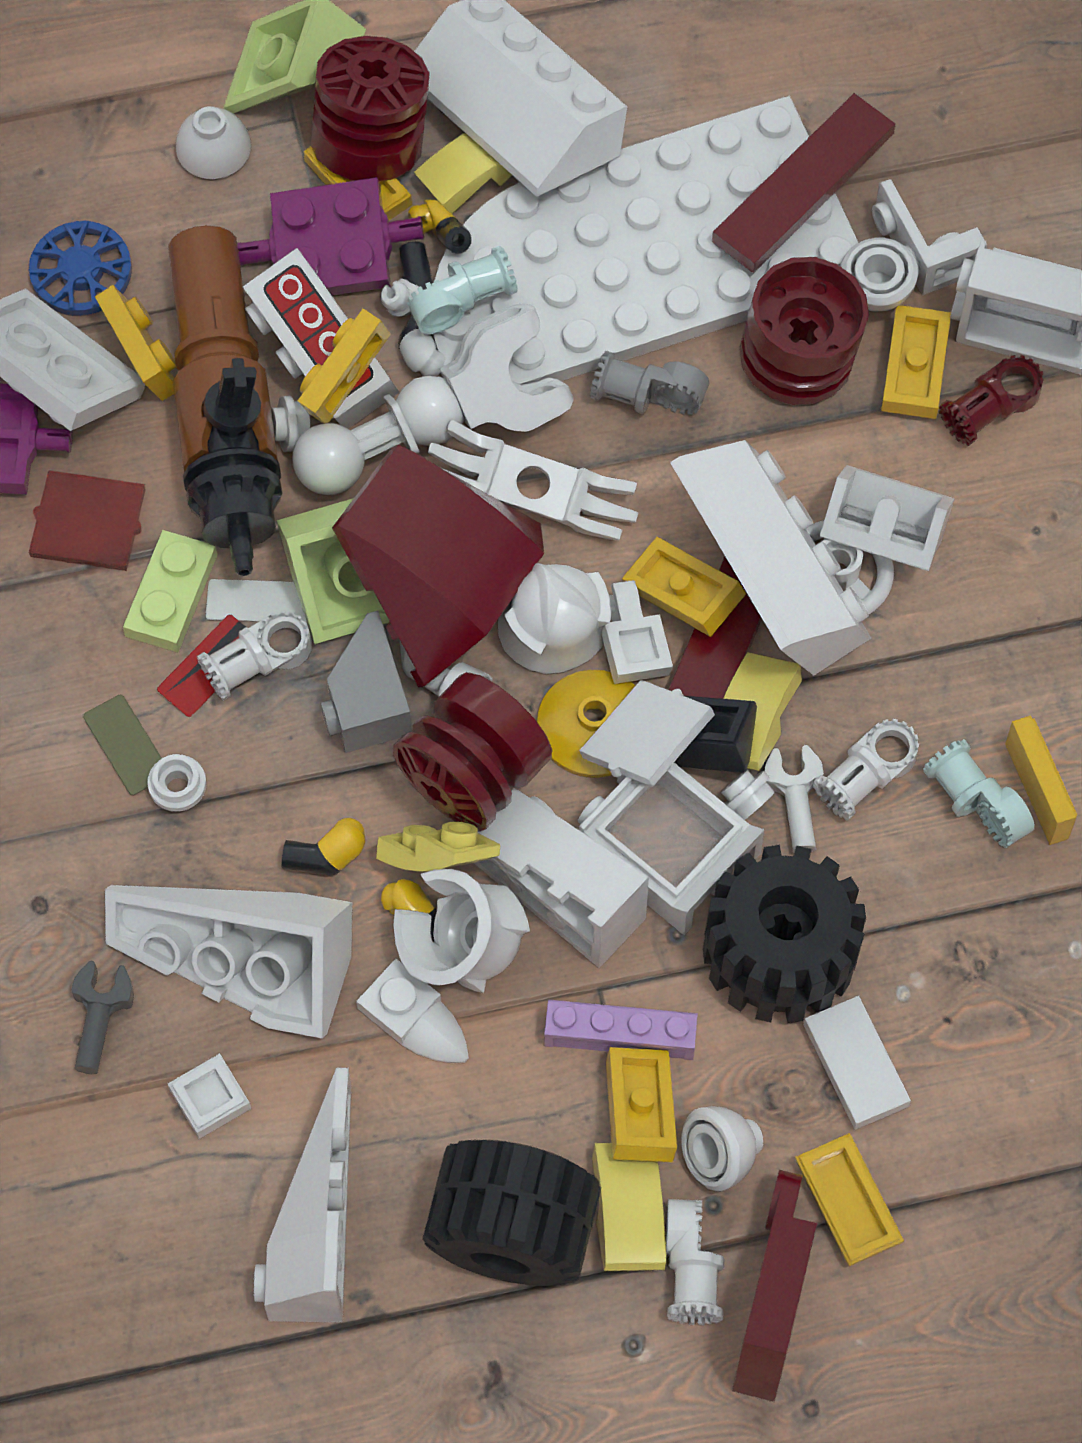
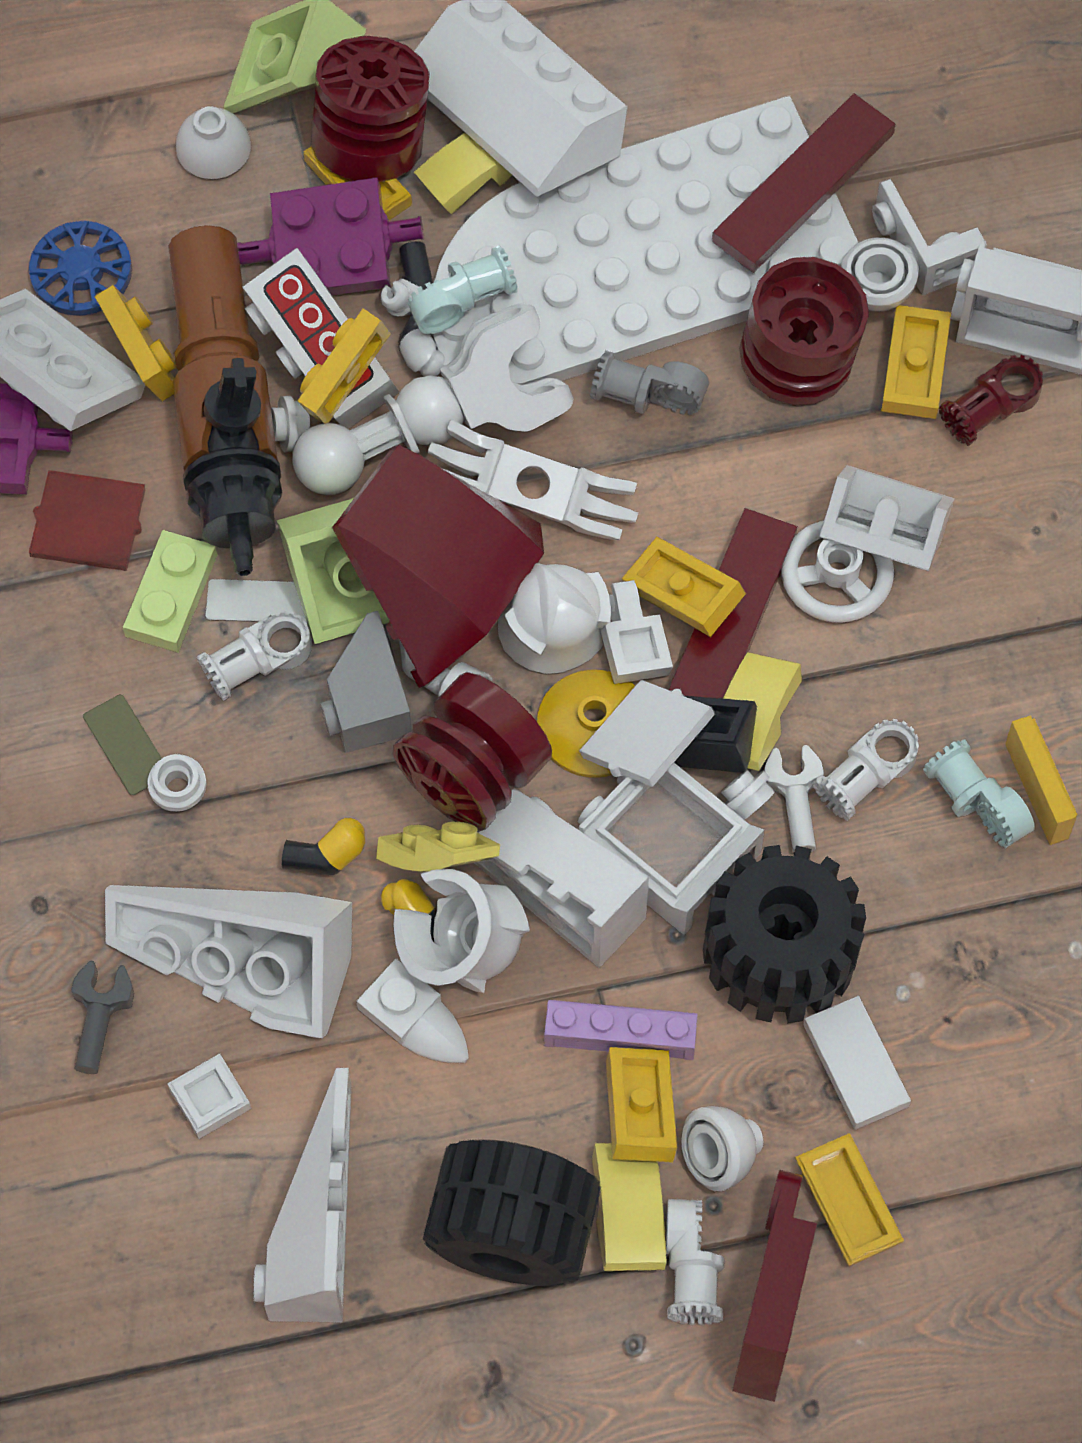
(187, 684): red sticker -> none
(443, 225): arm -> none
(774, 554): white slope -> none

